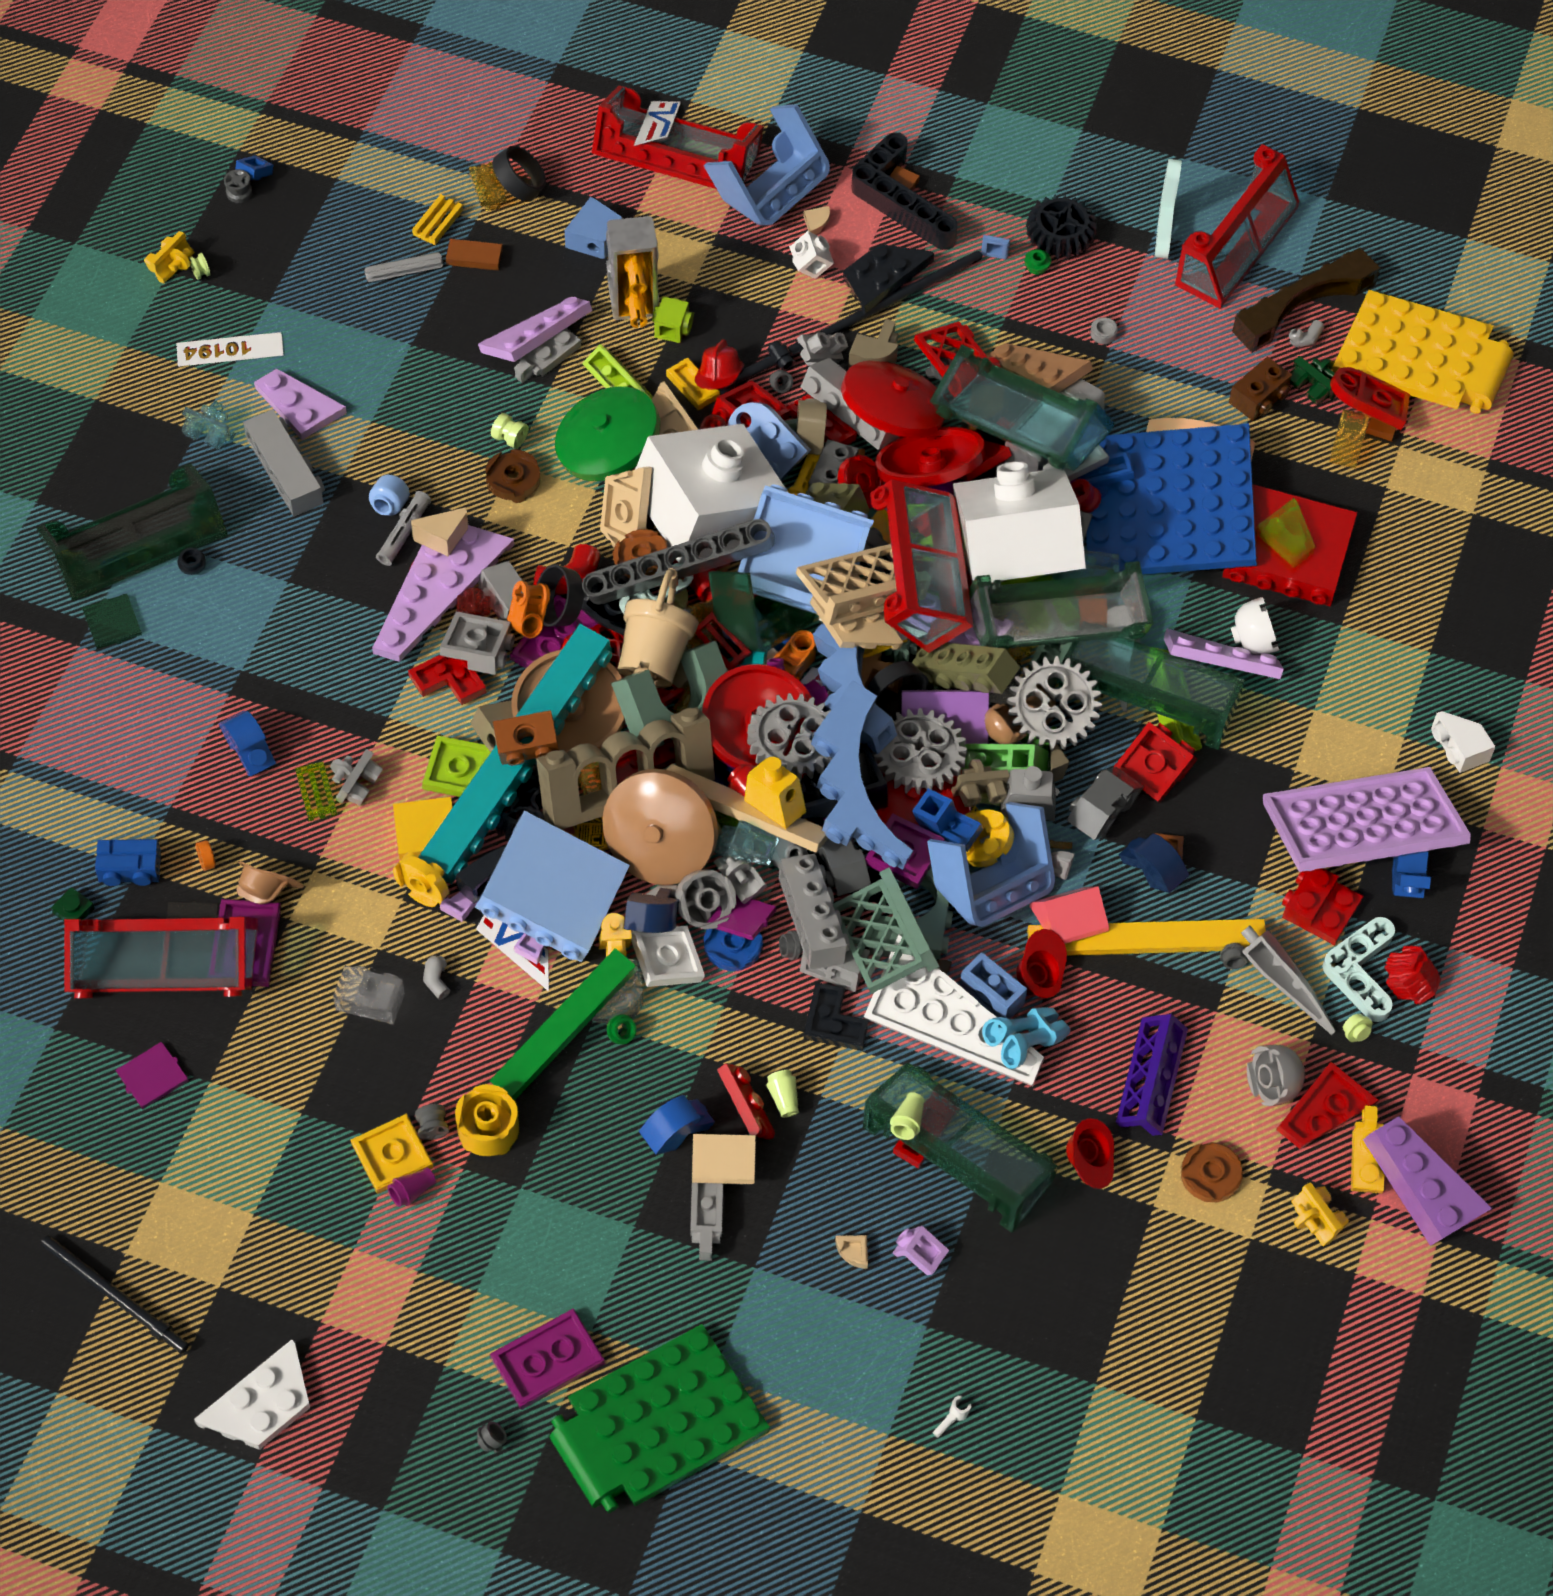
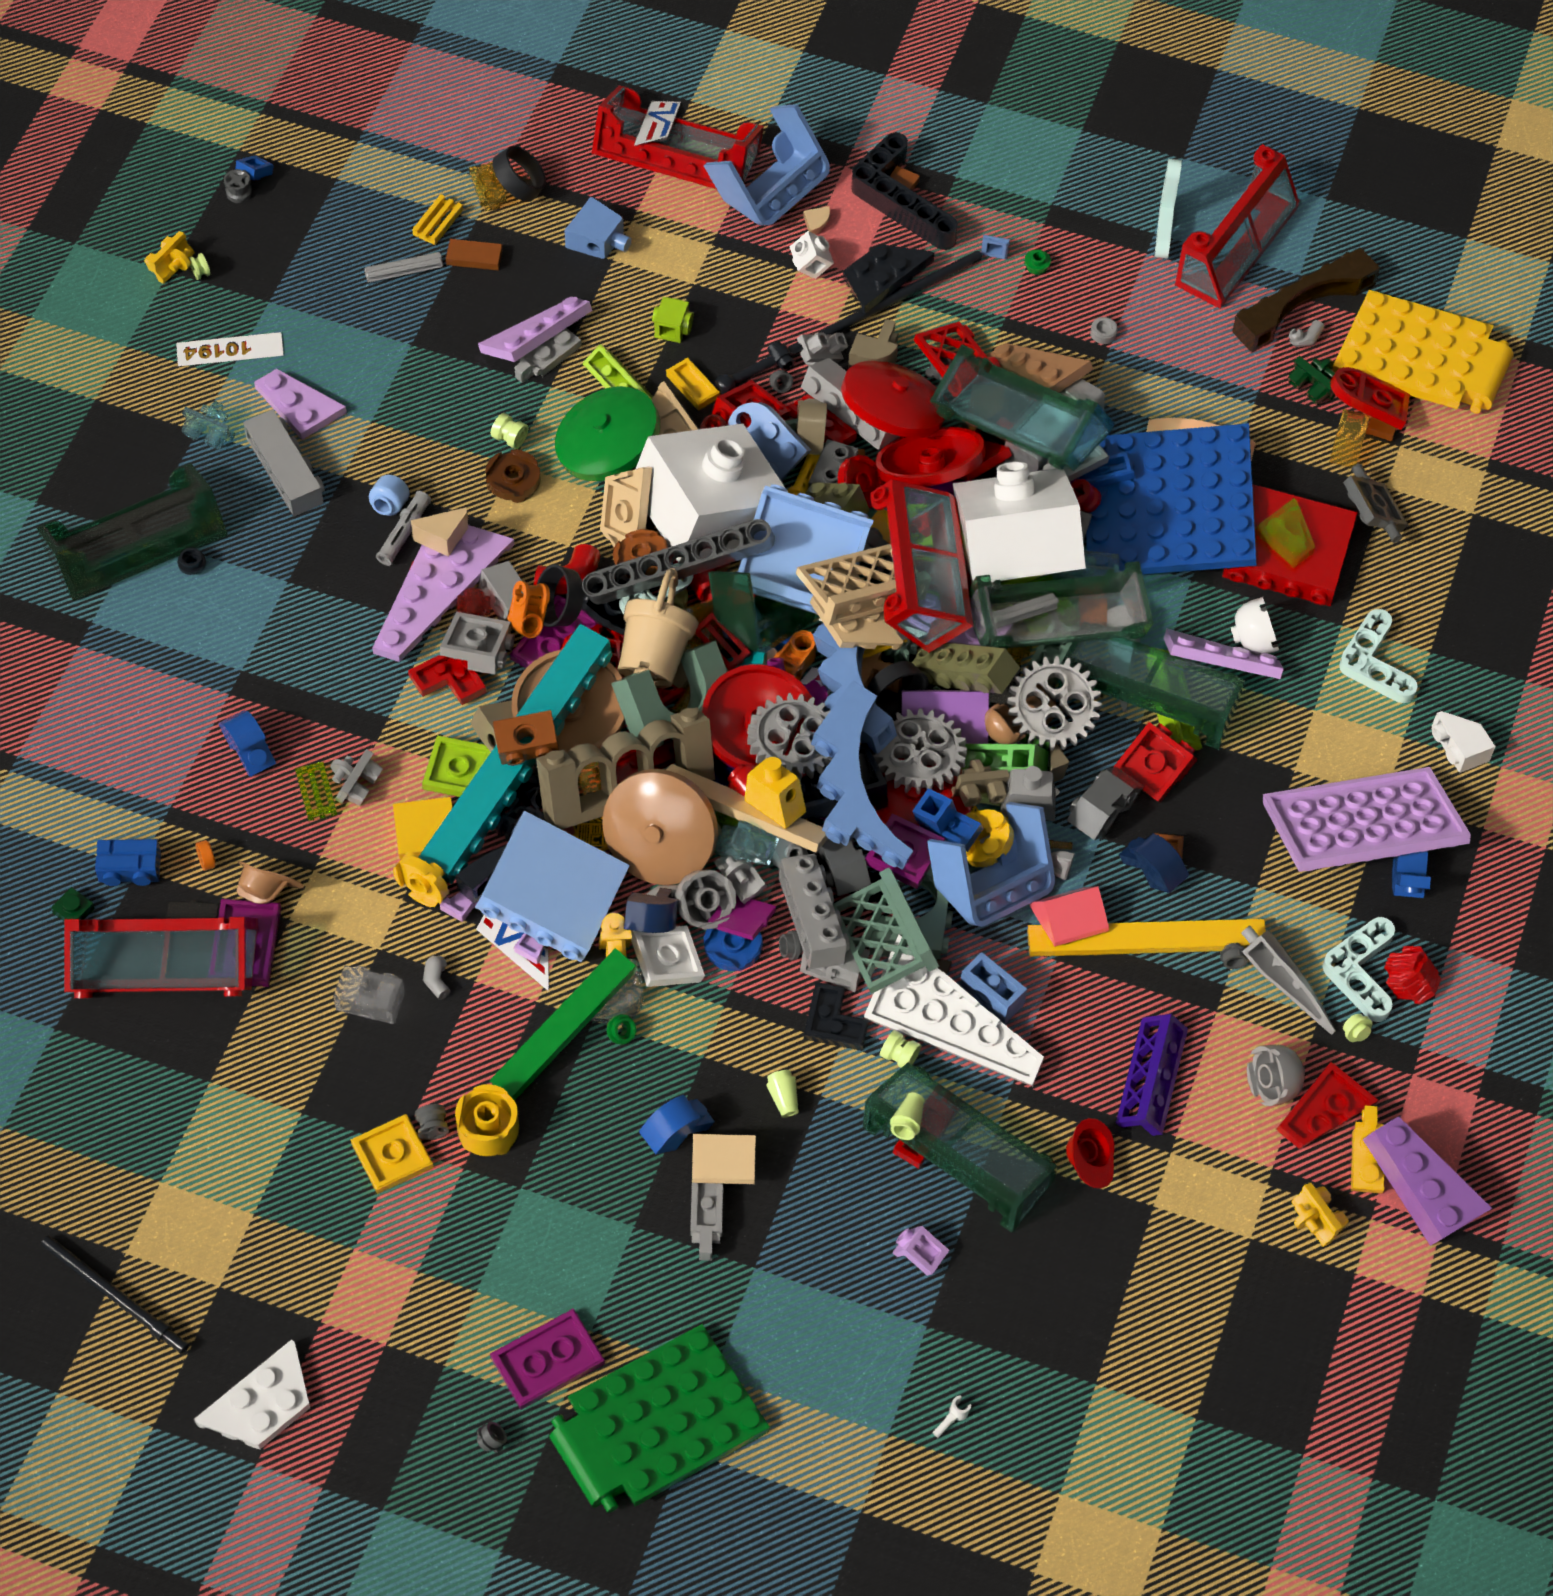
(112, 621): clear green piece -> none
(151, 1075): magenta piece -> none
(409, 1187): magenta cone -> none
(632, 269): piece -> none
(718, 367): red piece -> none
(746, 1100): red hinge -> none
(853, 1249): tan tile -> none
(900, 1049): none -> yellowish green wheel
(1025, 610): none -> light grey axle
(1041, 1028): medium azure piece -> none
(1043, 964): red piece -> none
(1061, 226): black gear -> none
(1211, 1172): dark orange tile -> none
(1260, 389): reddish brown brick -> none
(1321, 904): red plate -> none
(1367, 663): none -> light aqua beam
(1375, 503): none -> dark grey plate

